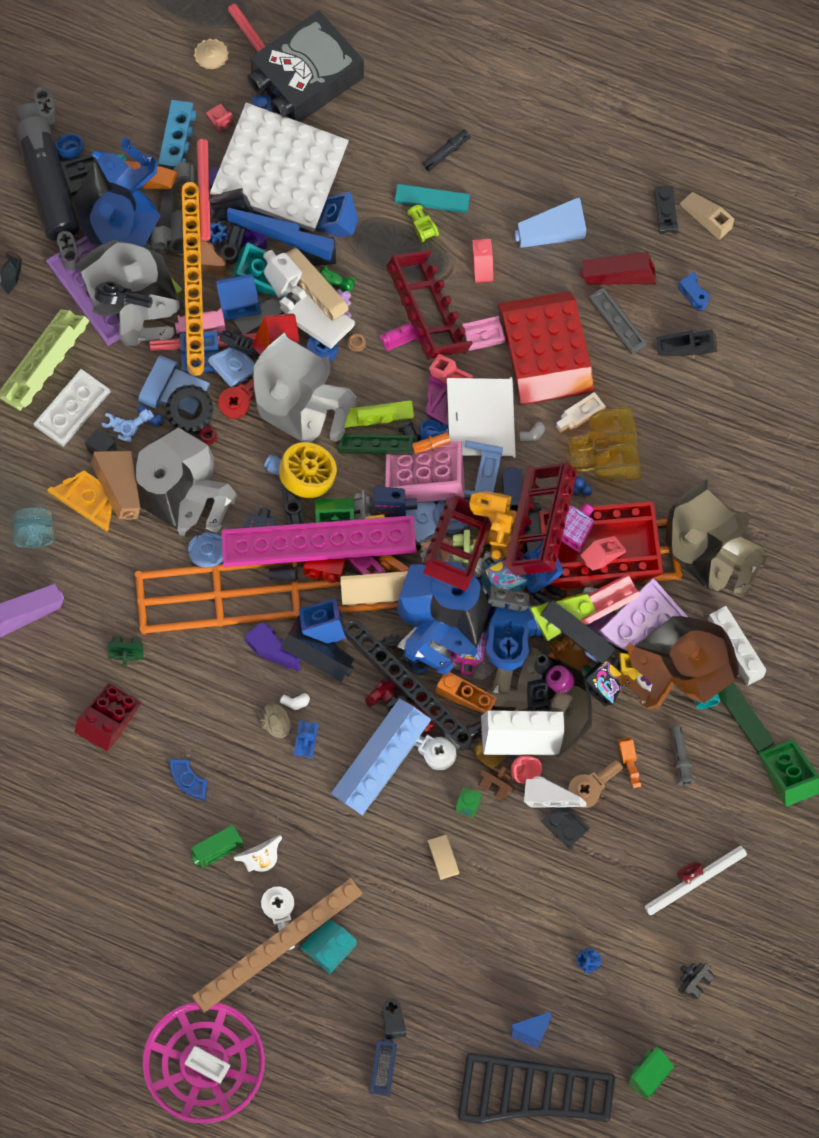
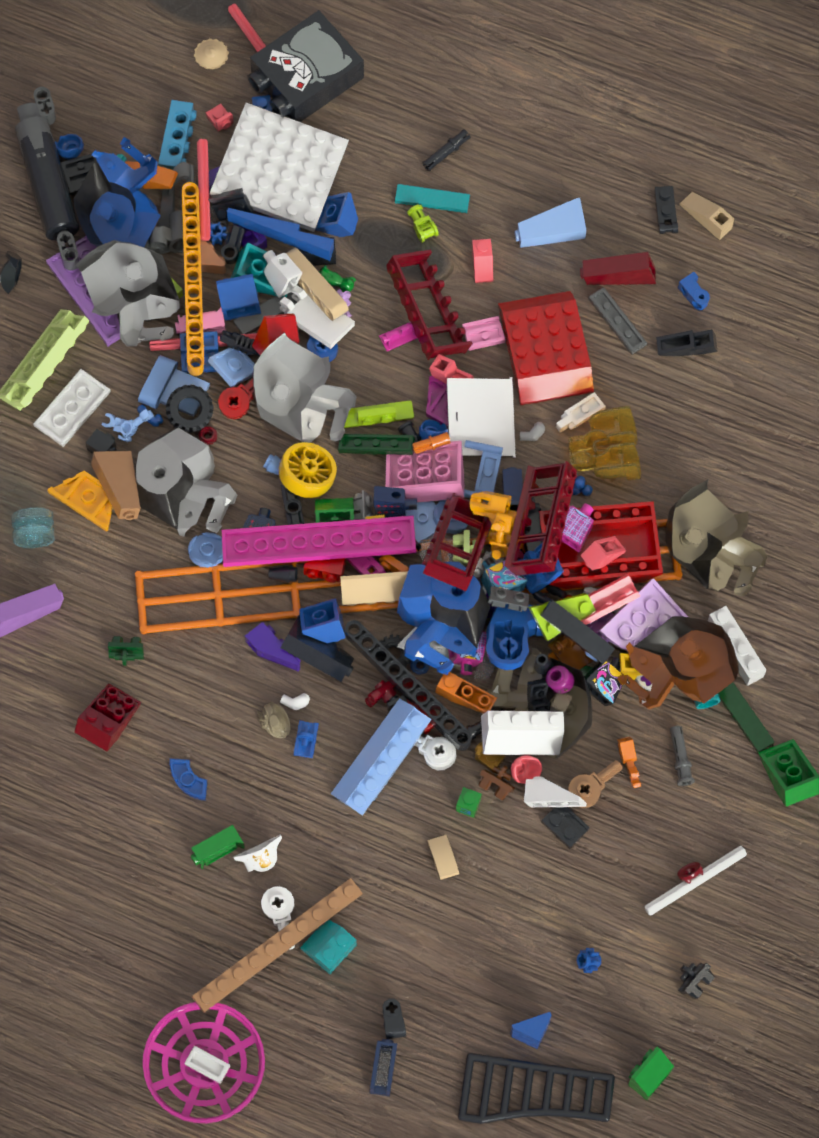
(113, 293): black piece -> none
(356, 342): medium nougat plate -> none

